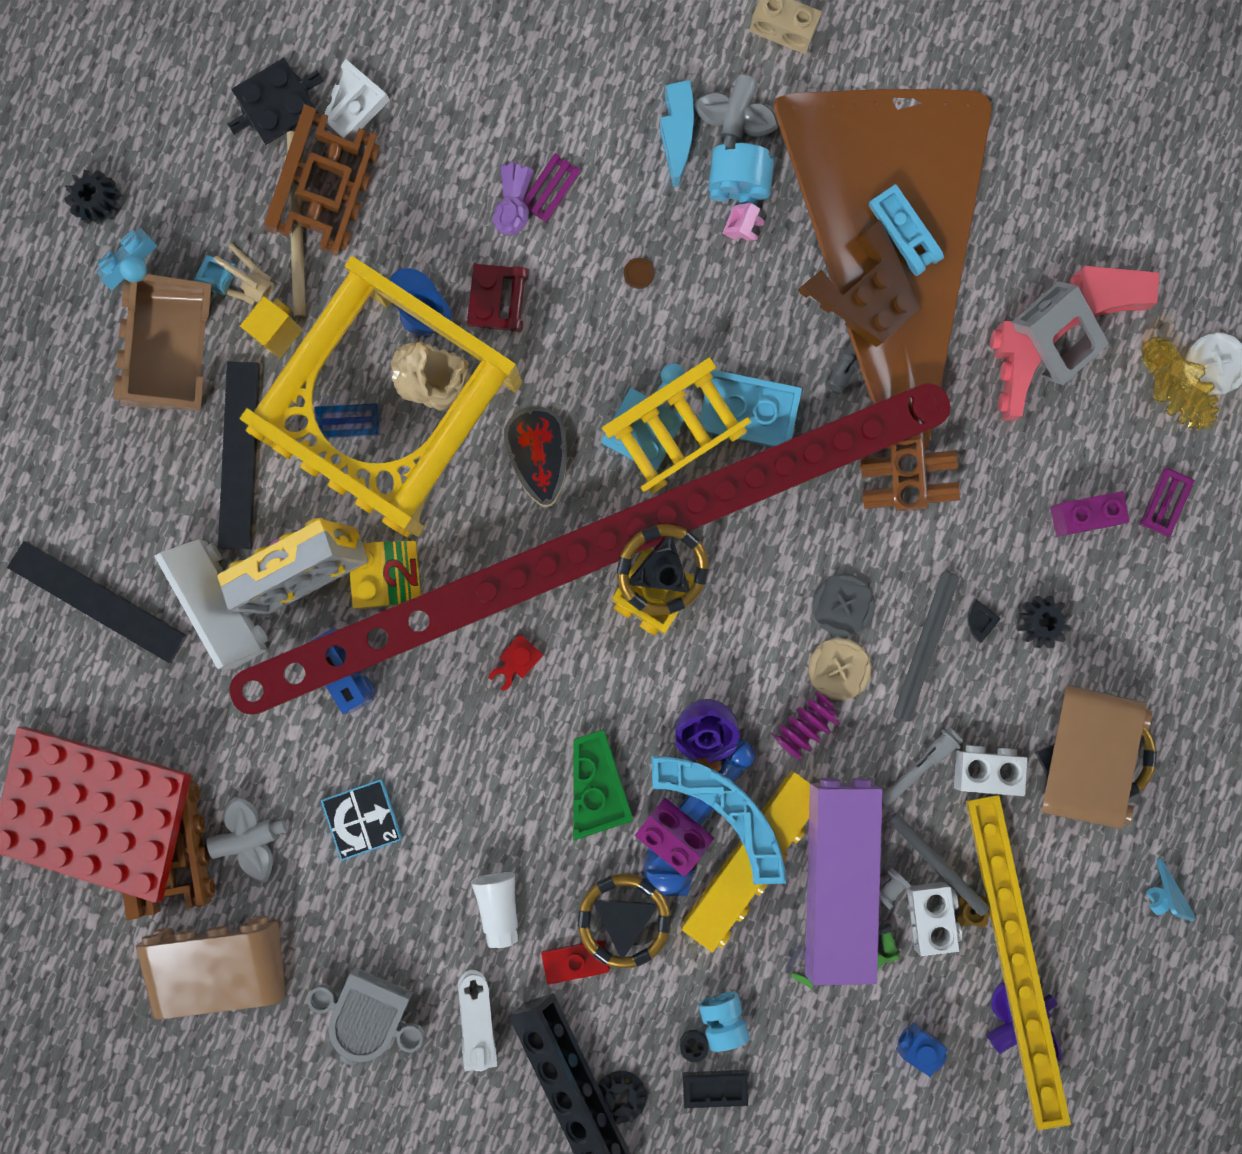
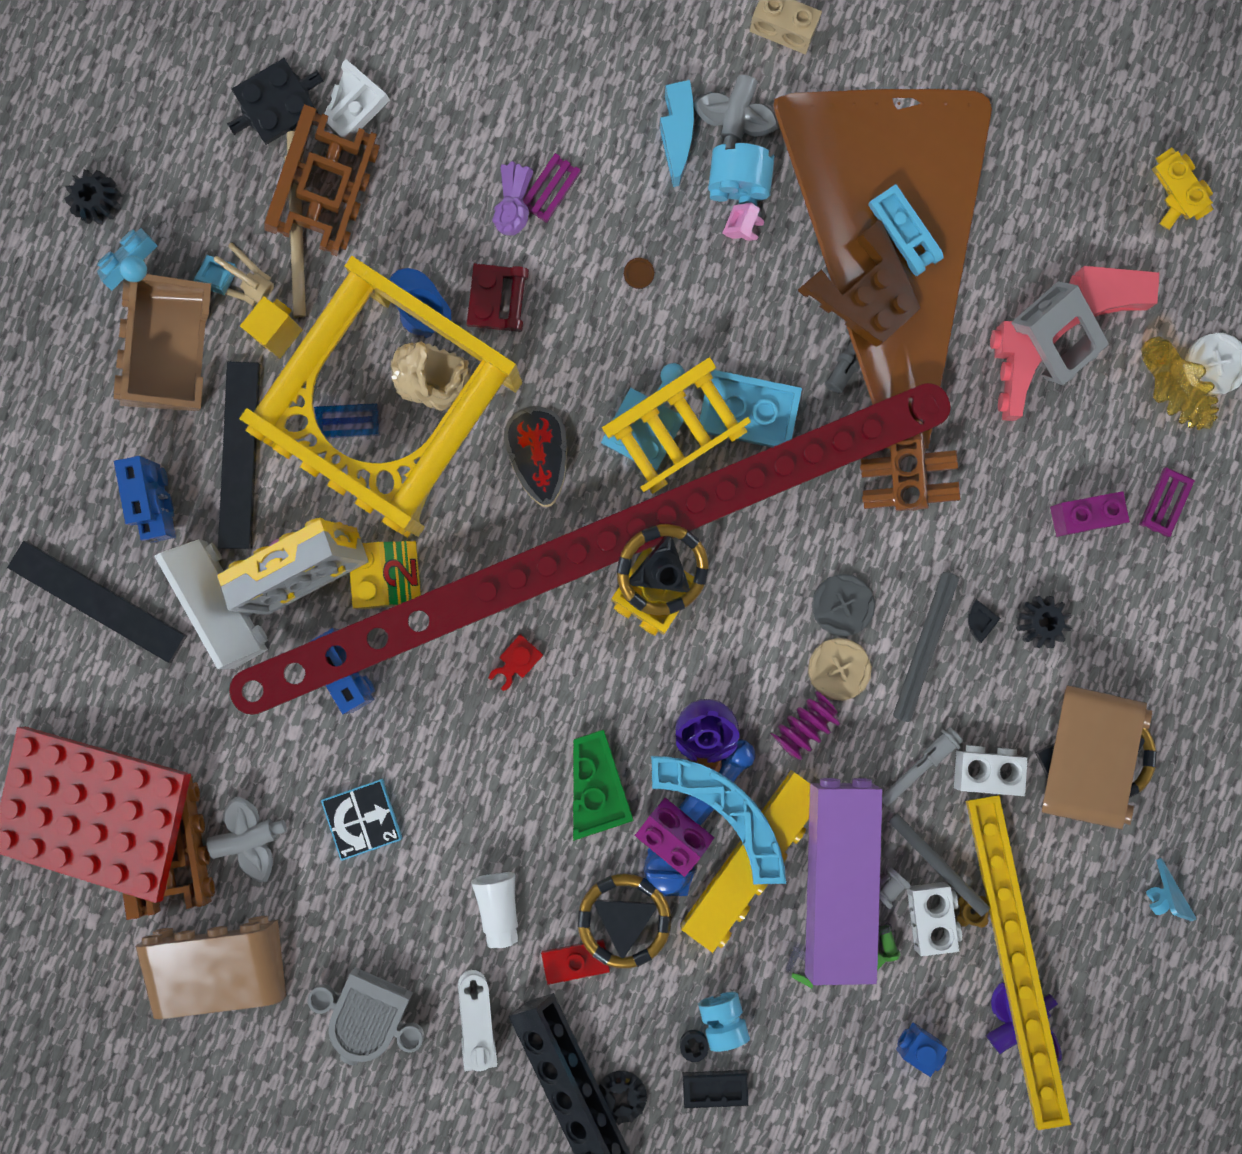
(145, 499): none -> blue piece
(1185, 192): none -> yellow brick

